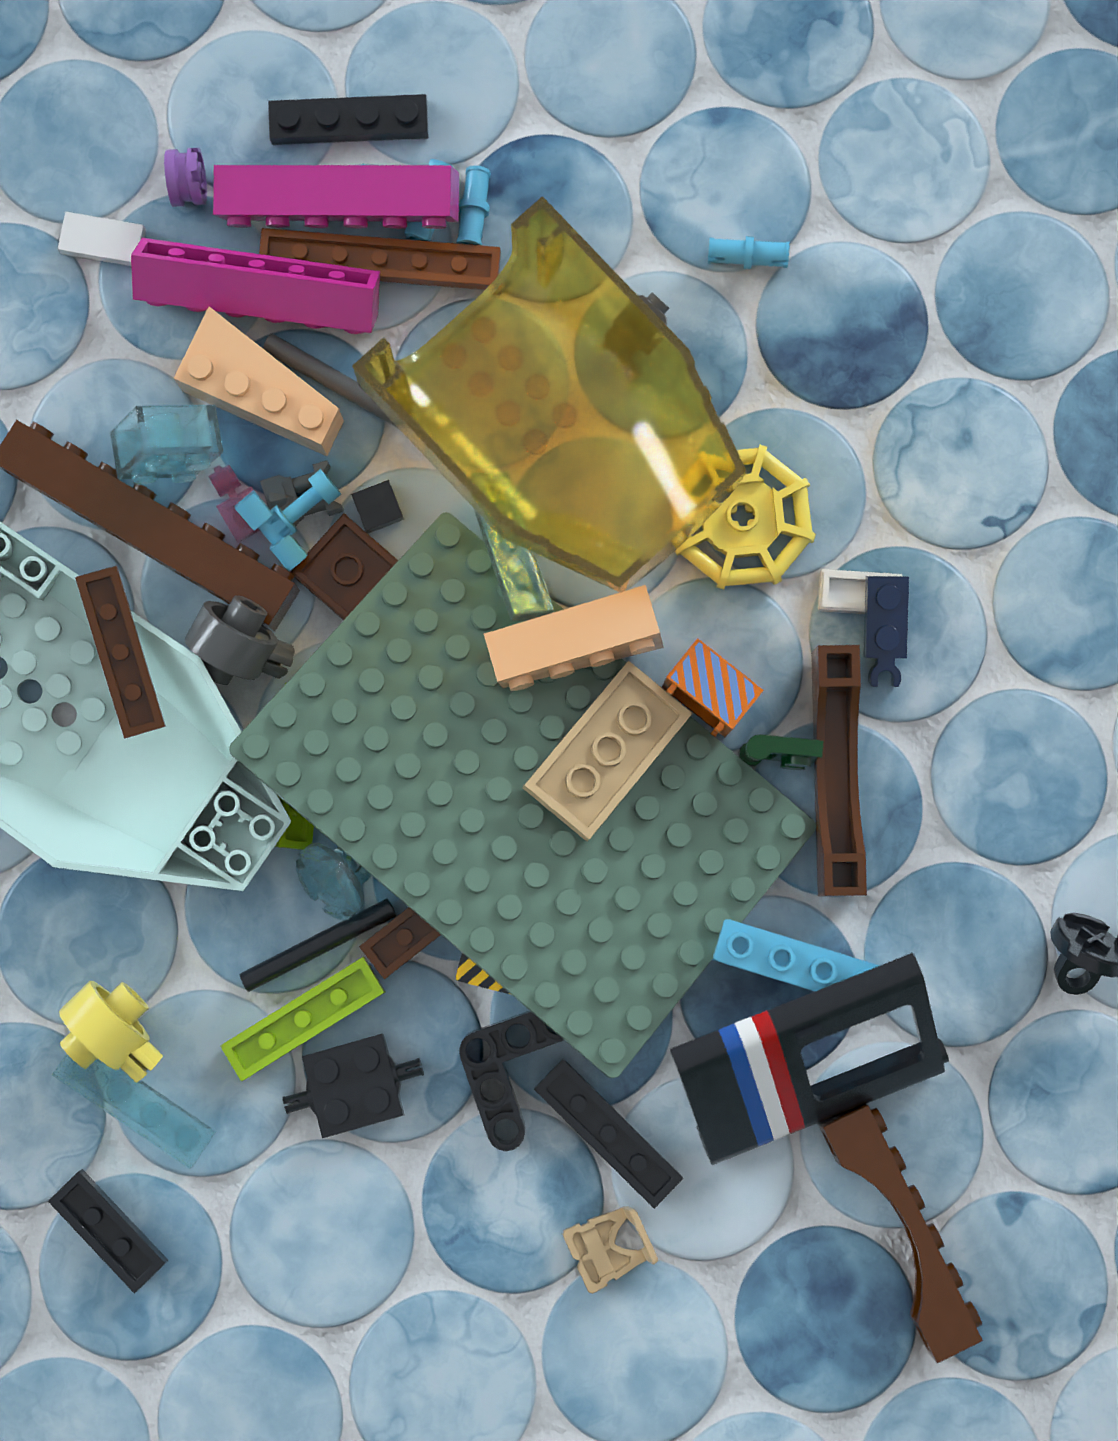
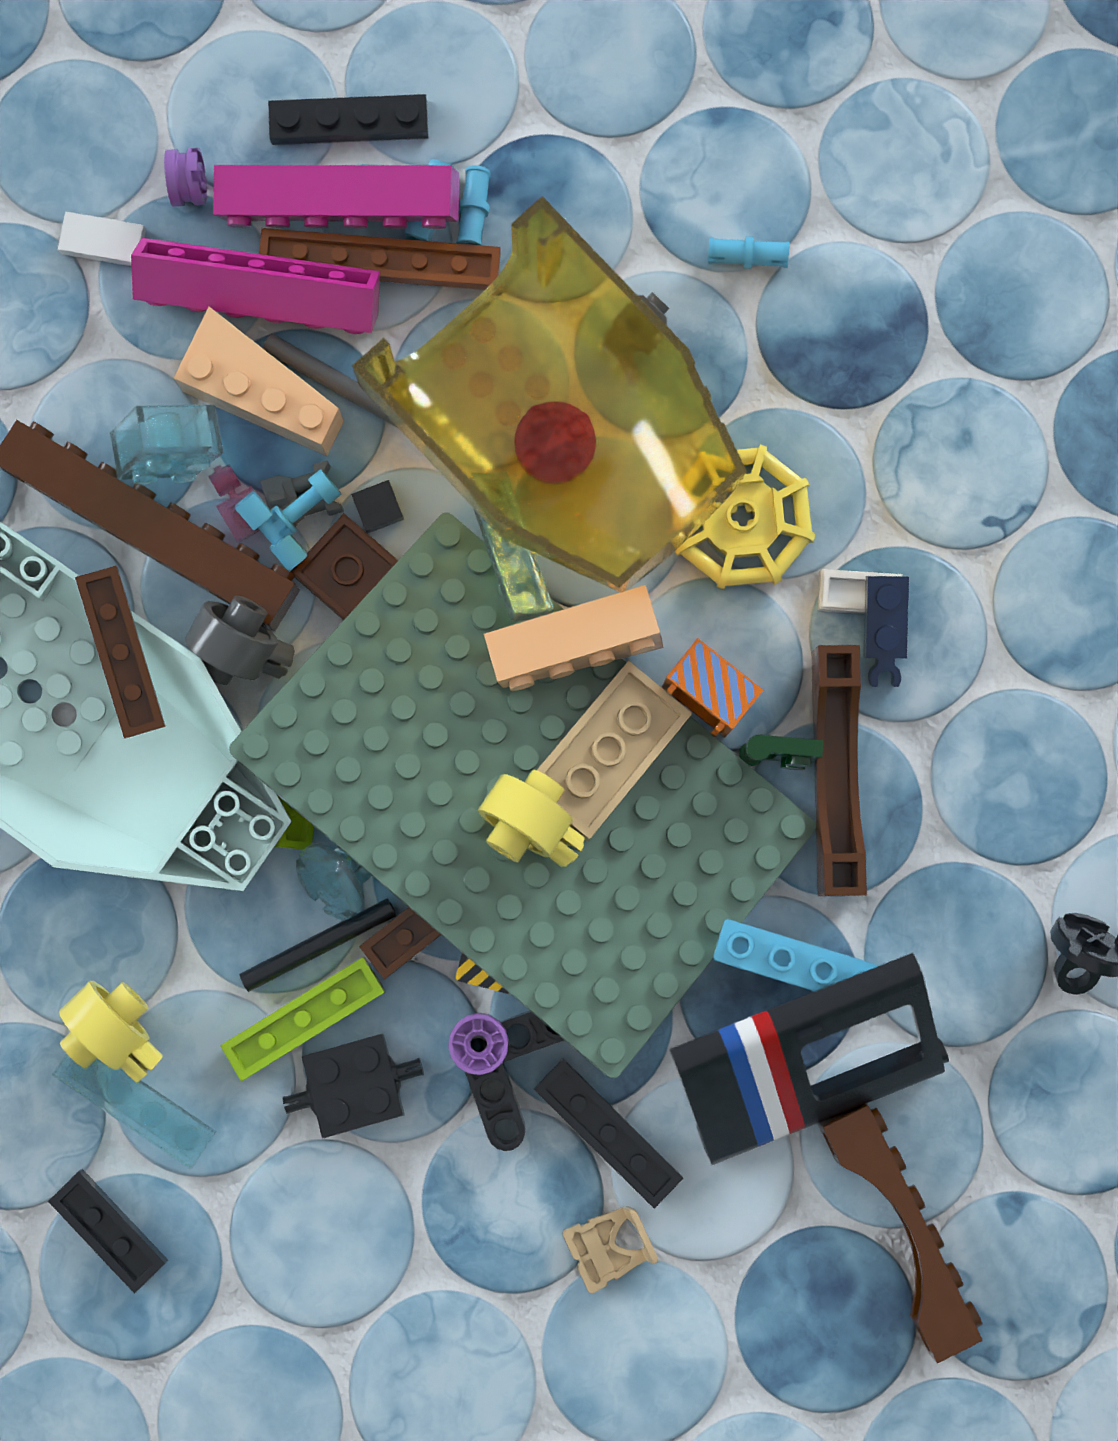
(466, 1056): none -> medium lavender wheel
(529, 818): none -> light yellow piece
(555, 442): none -> clear red tile

